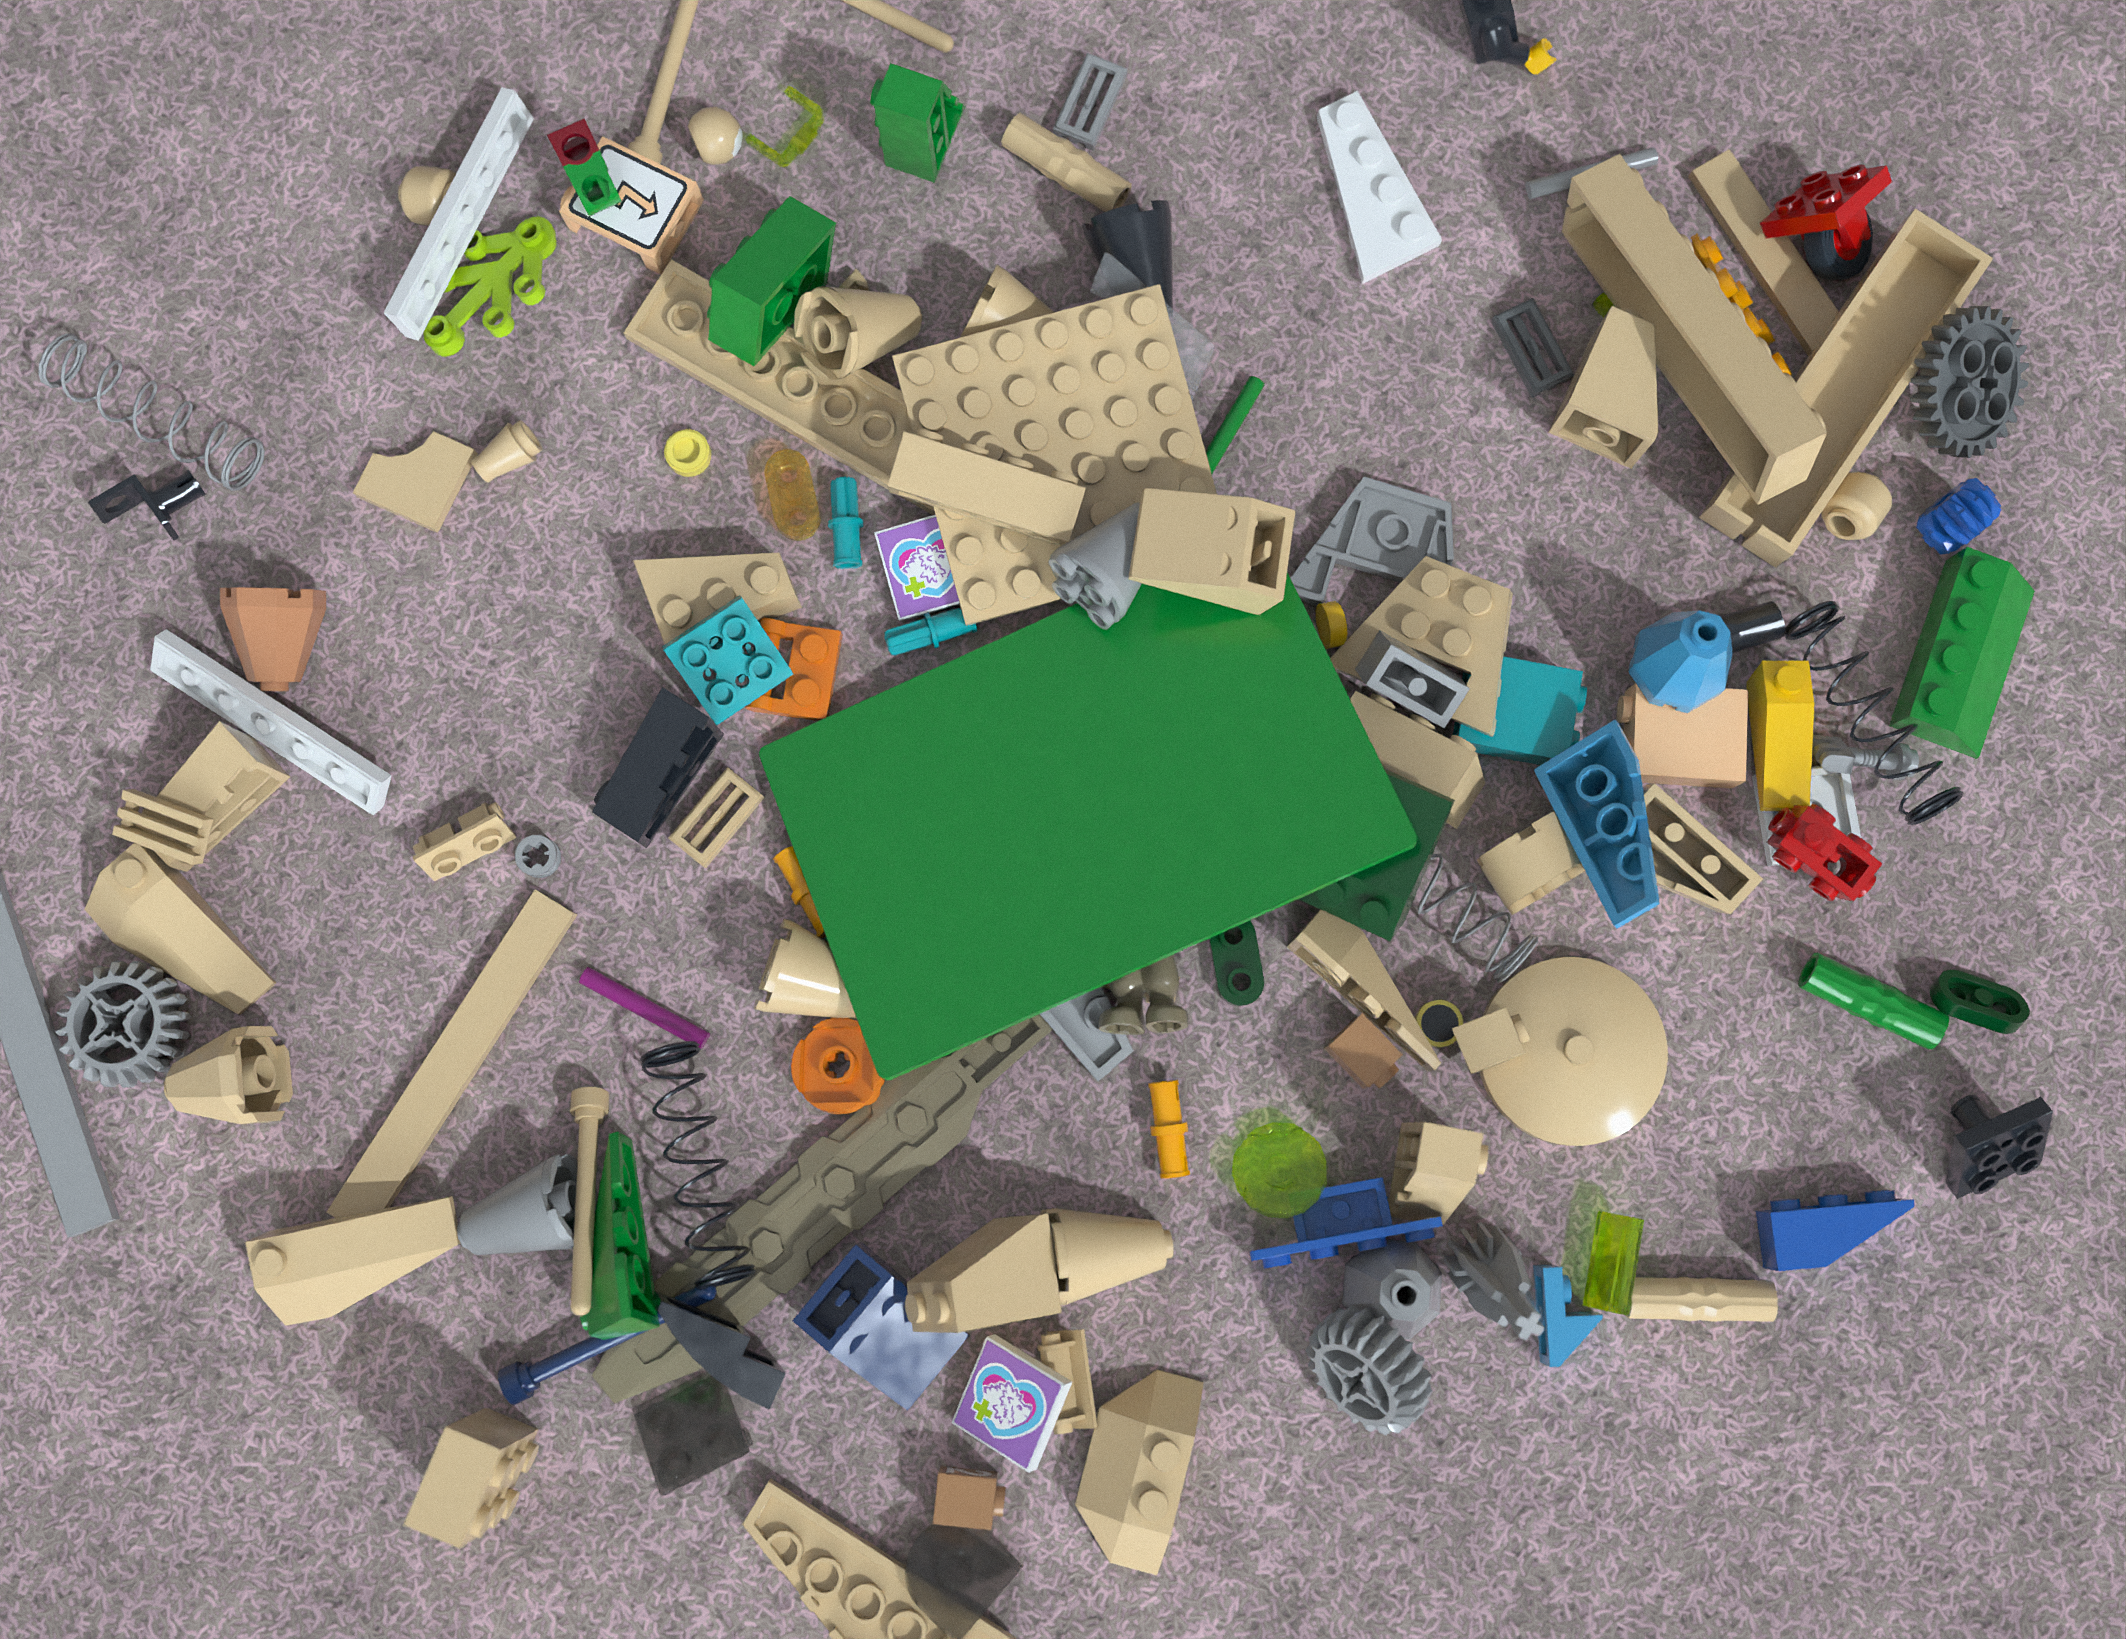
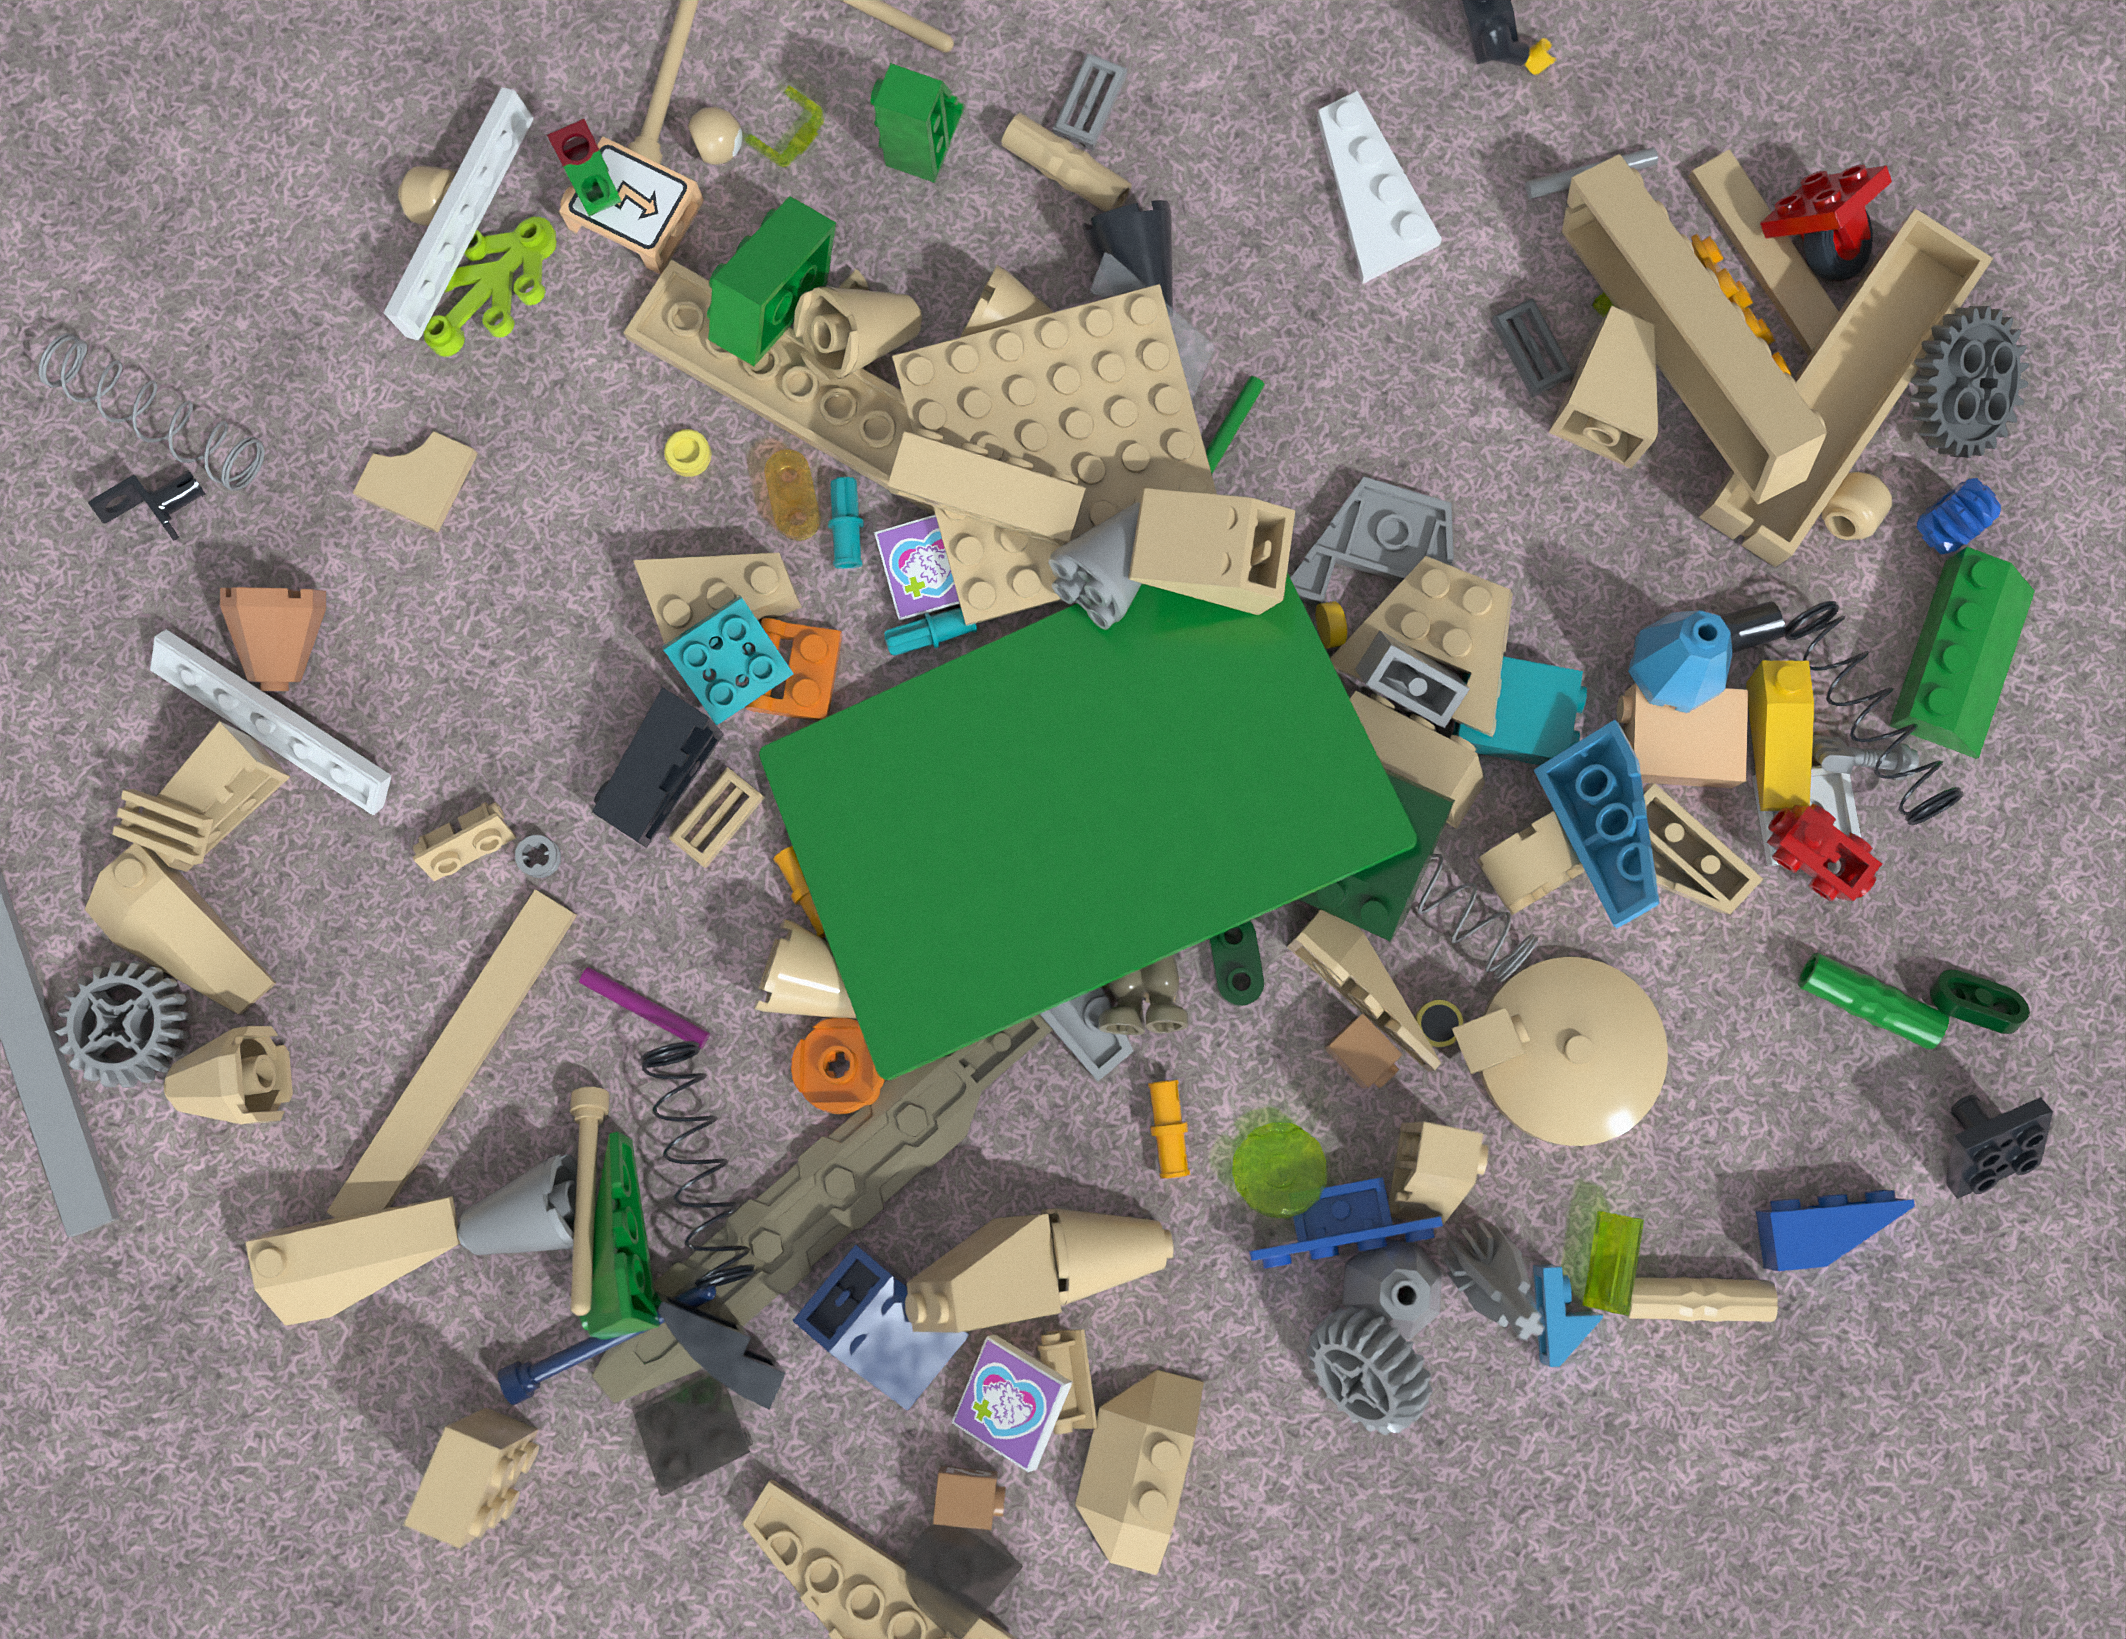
(507, 451): tan cone -> none

